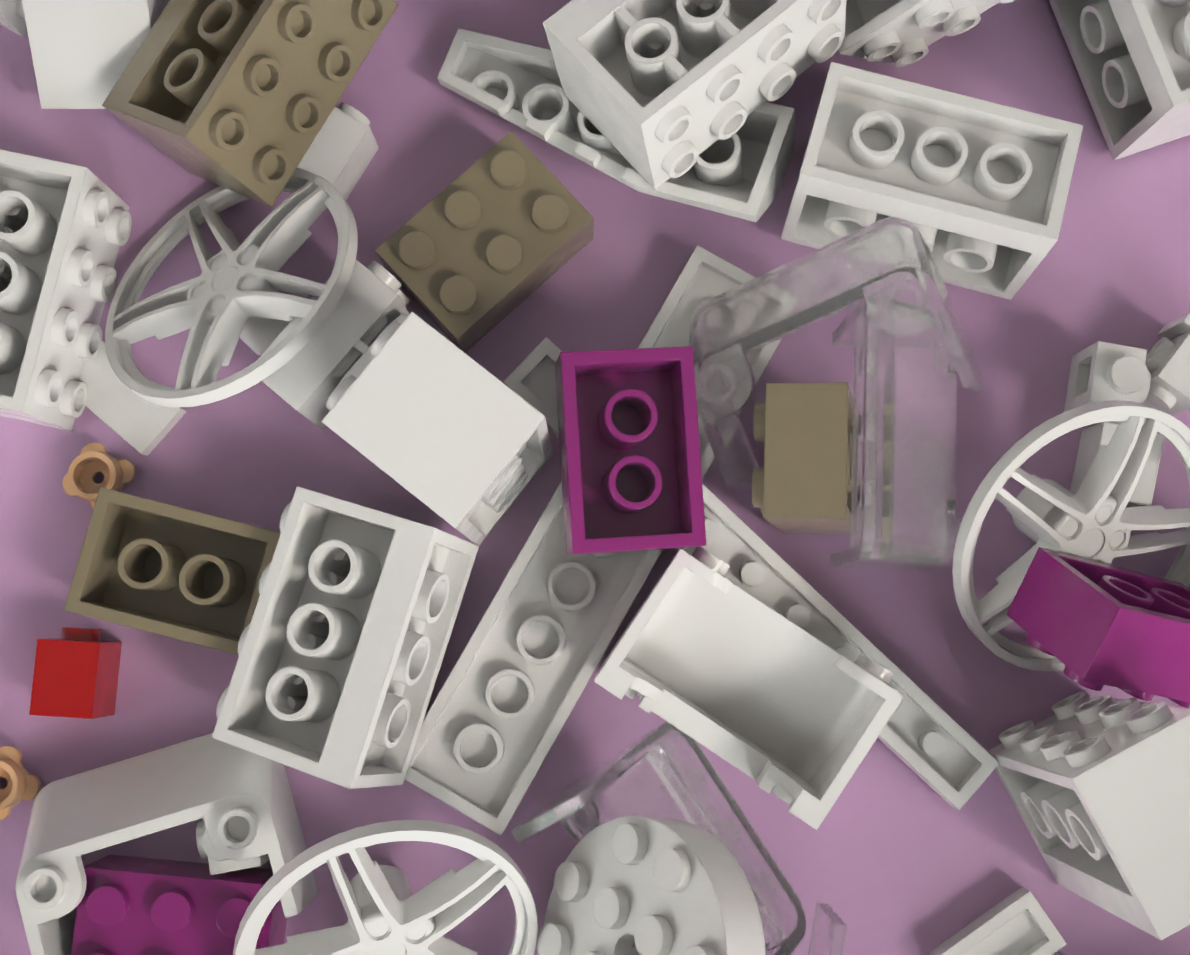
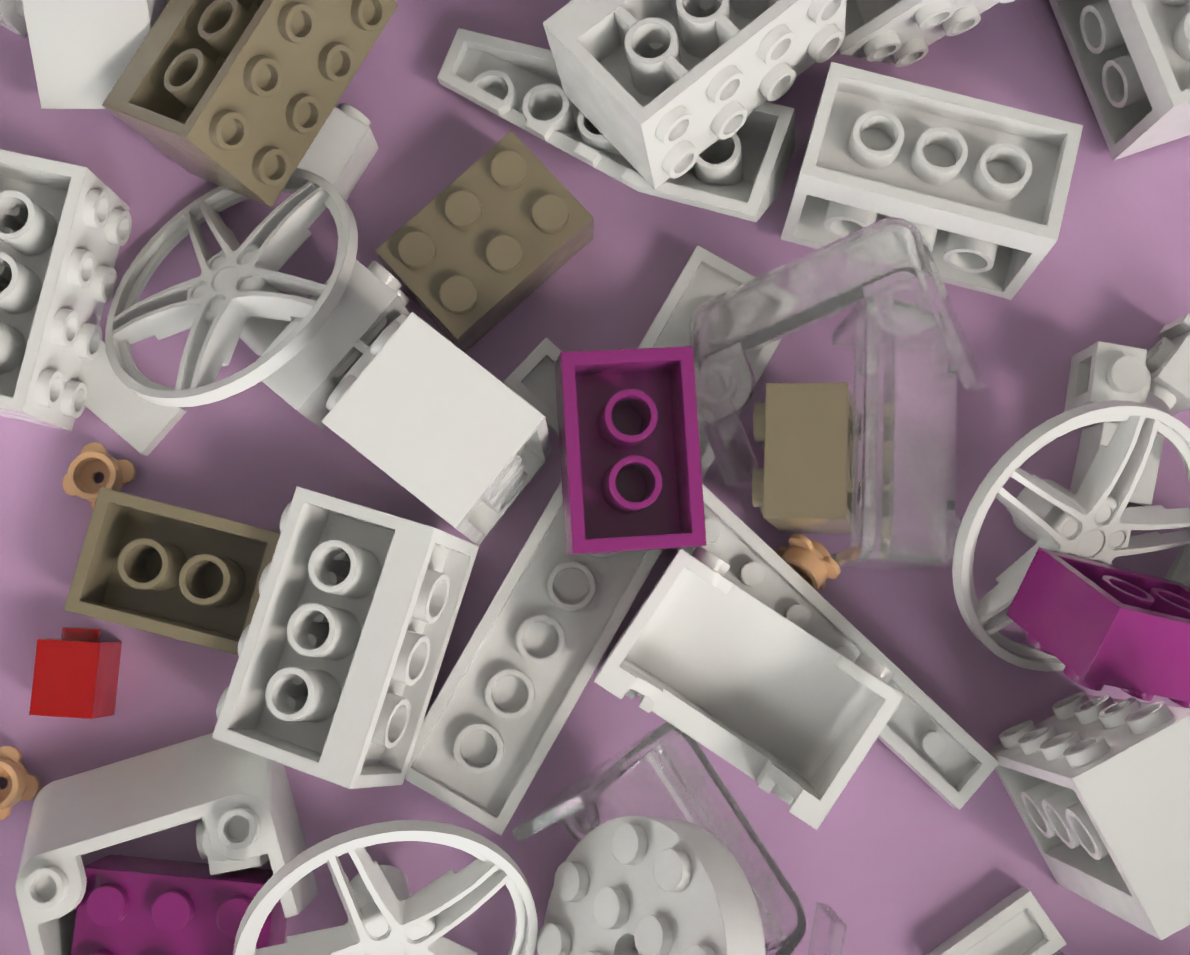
(809, 560): none -> light nougat plate

